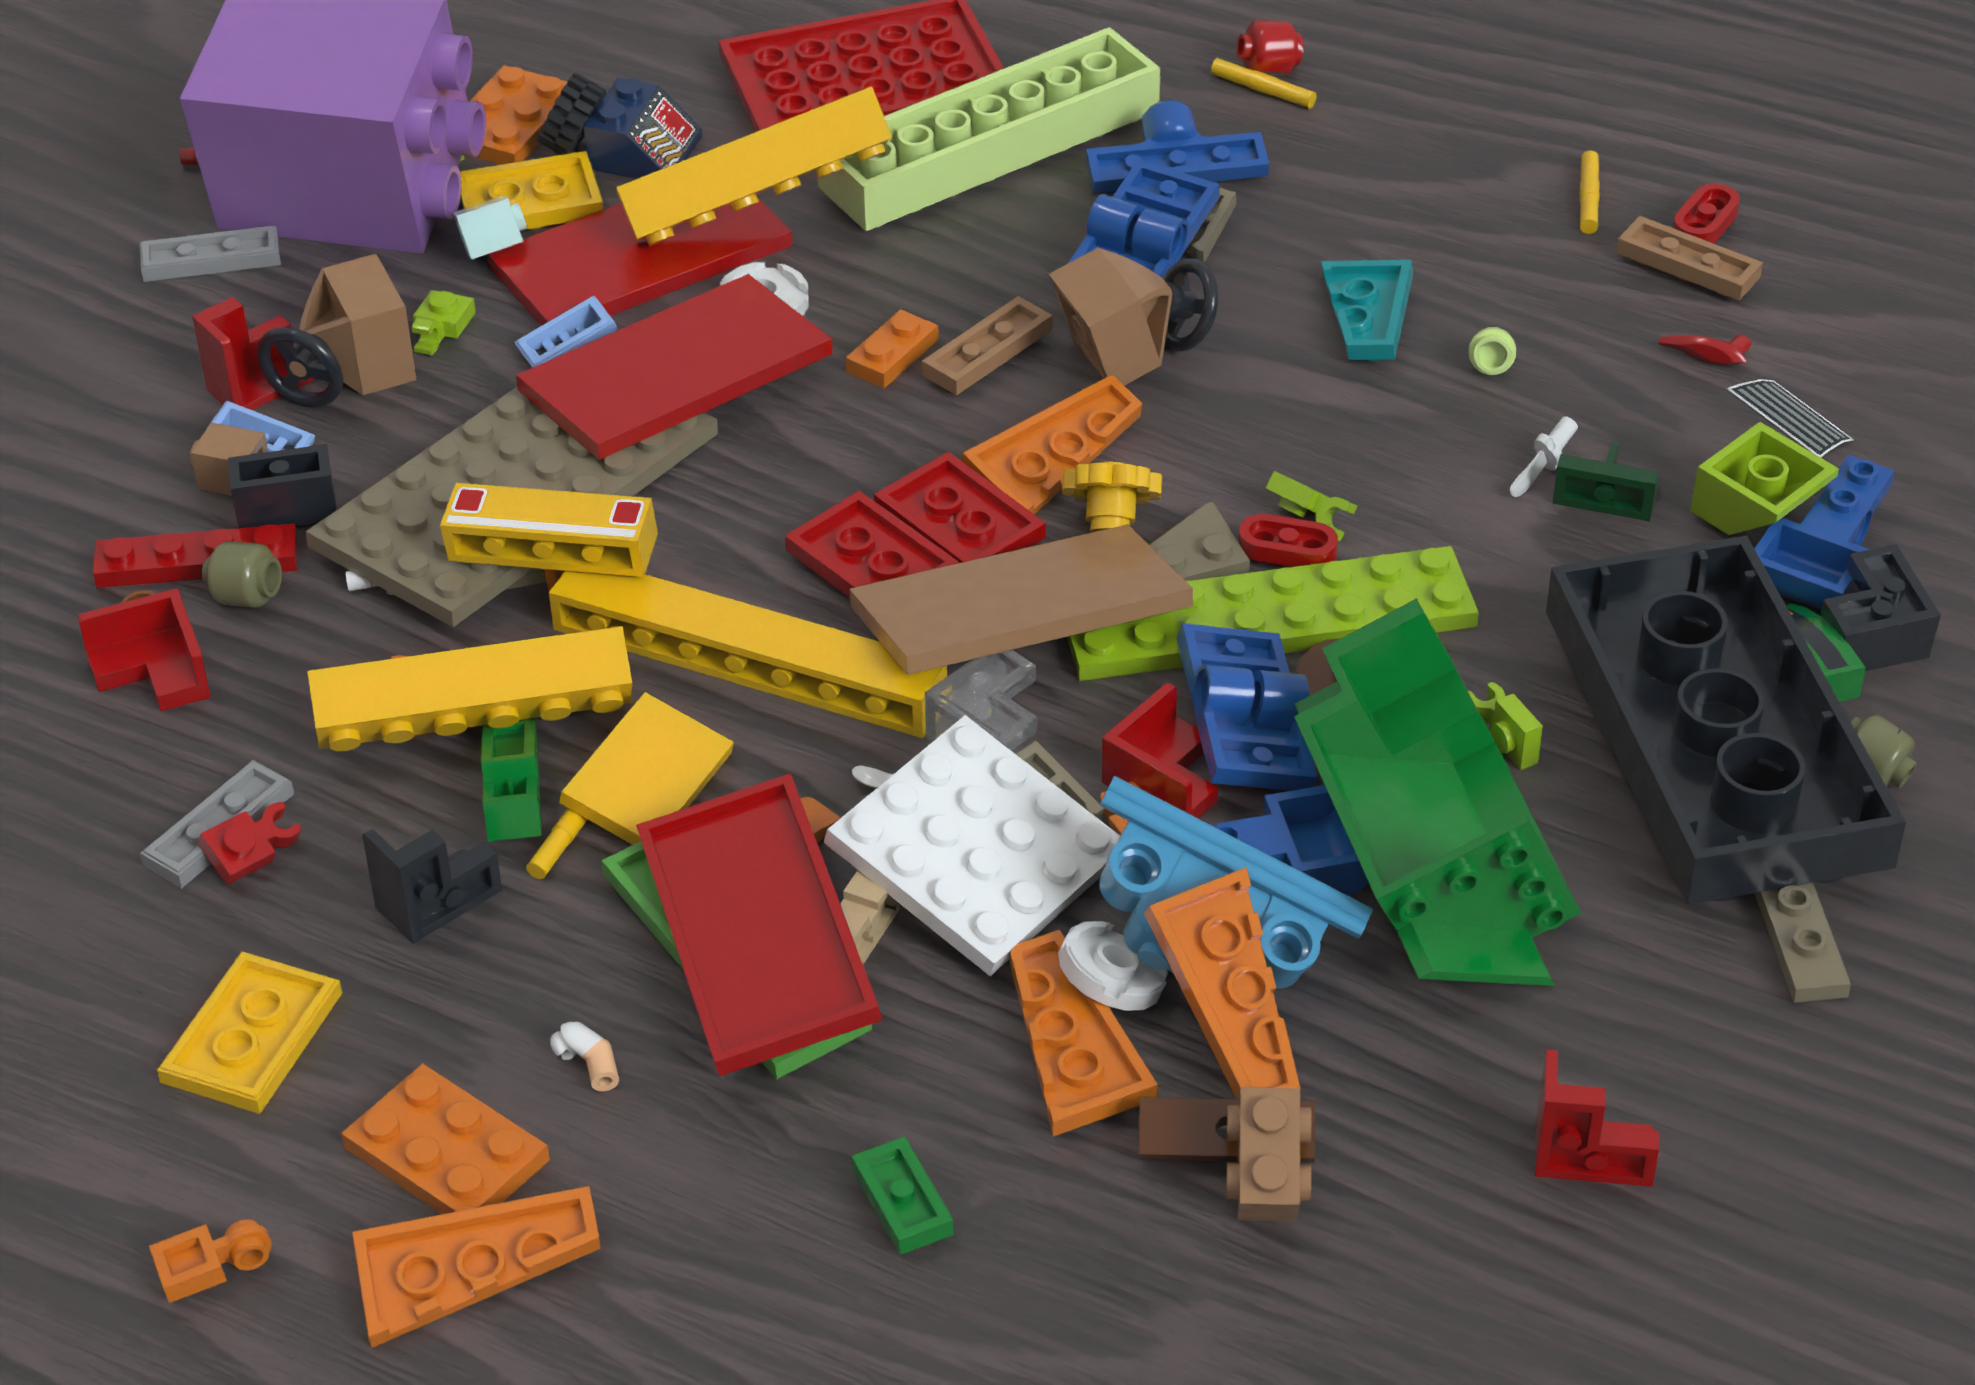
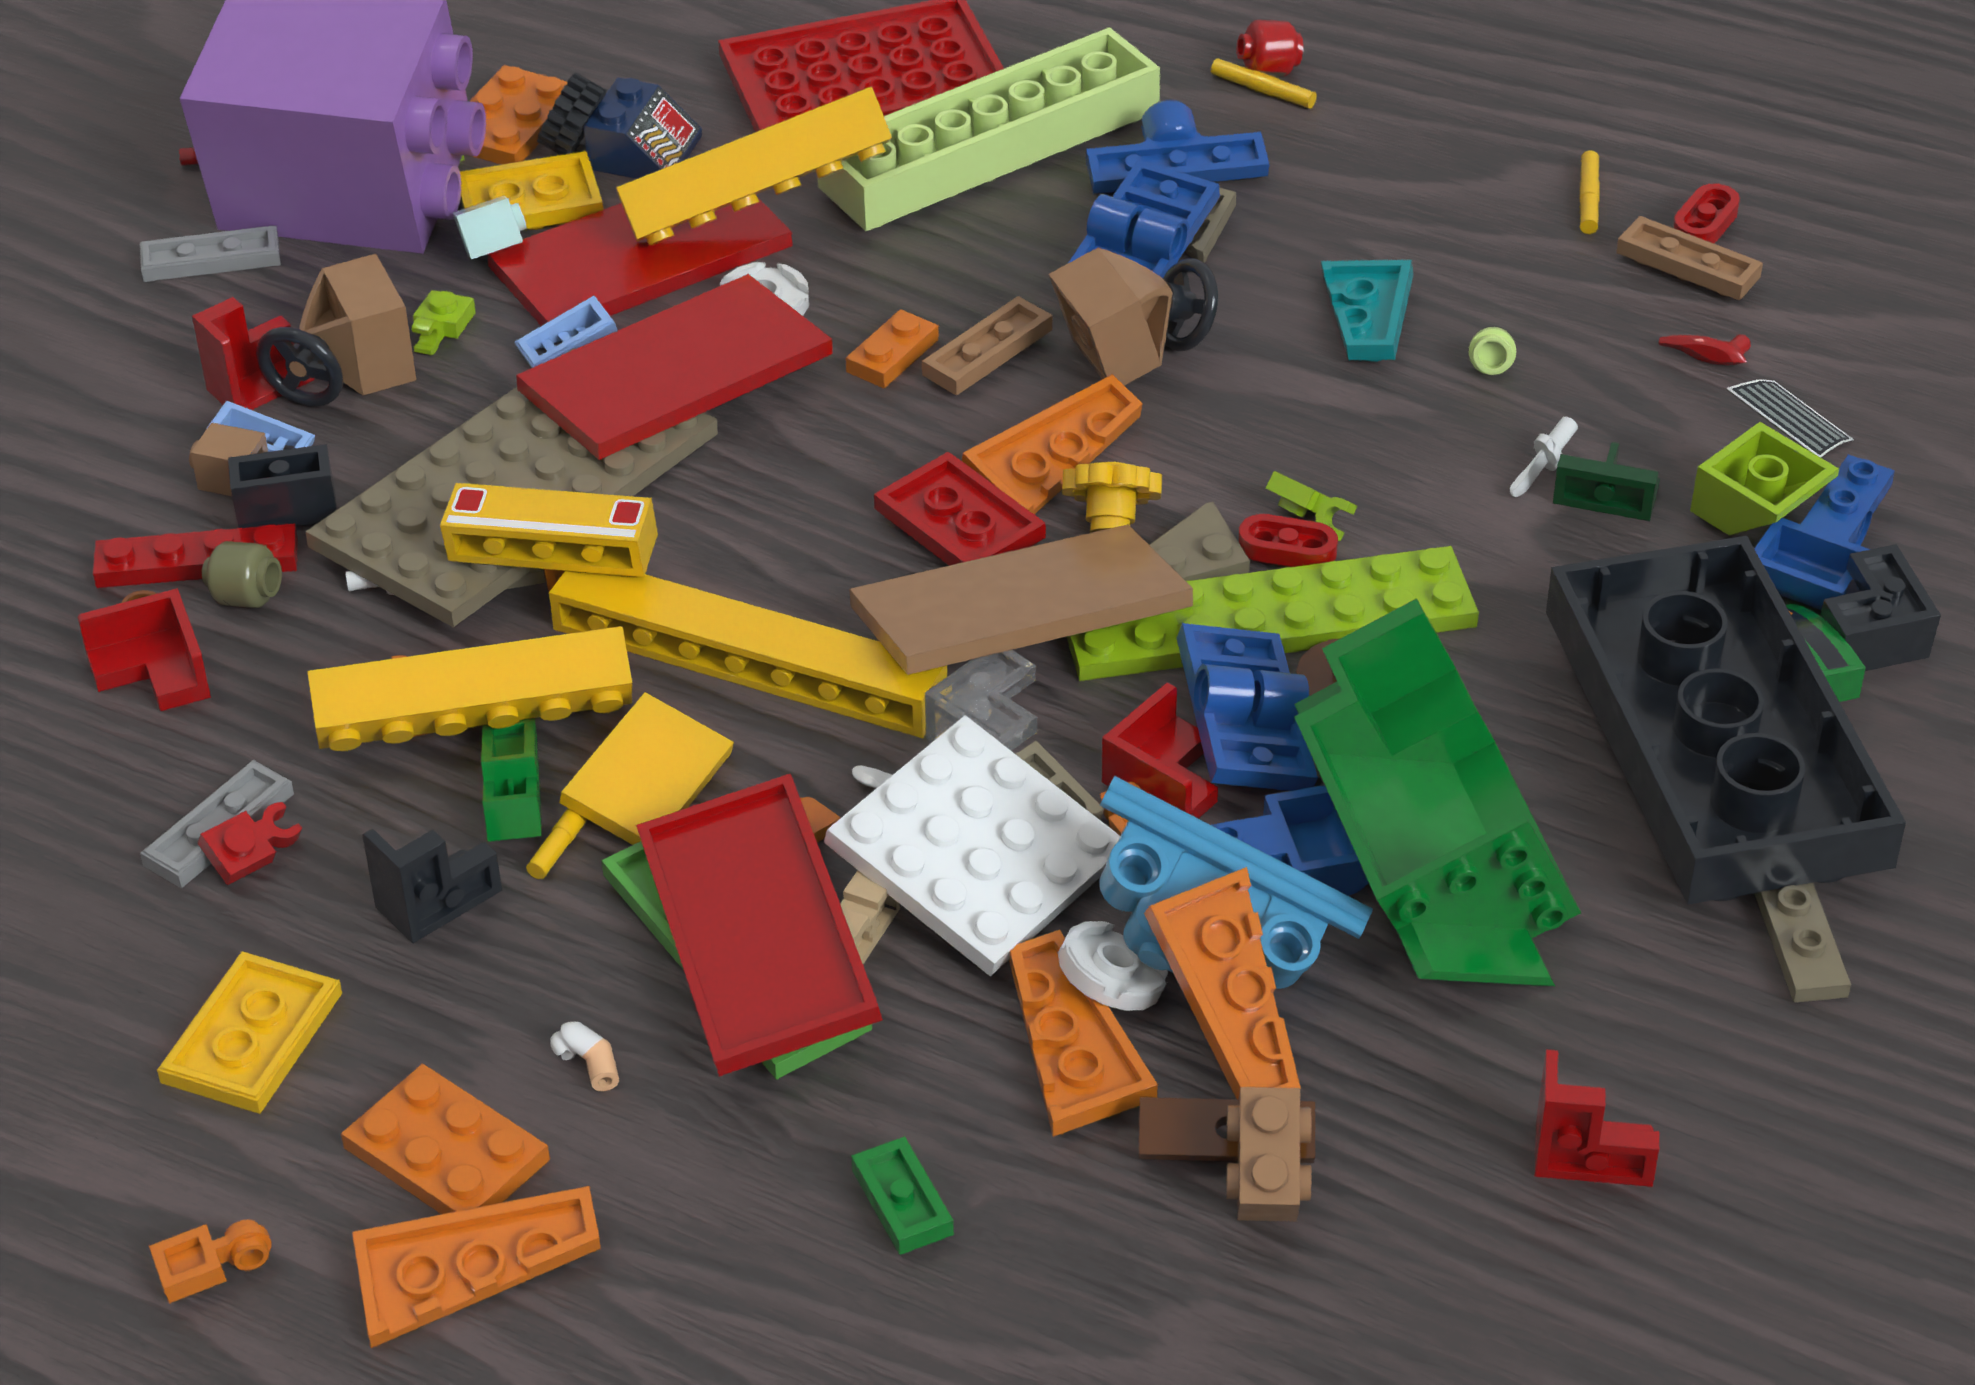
(862, 545): red plate -> none
(1512, 726): lime plate -> none
(1888, 748): olive head -> none

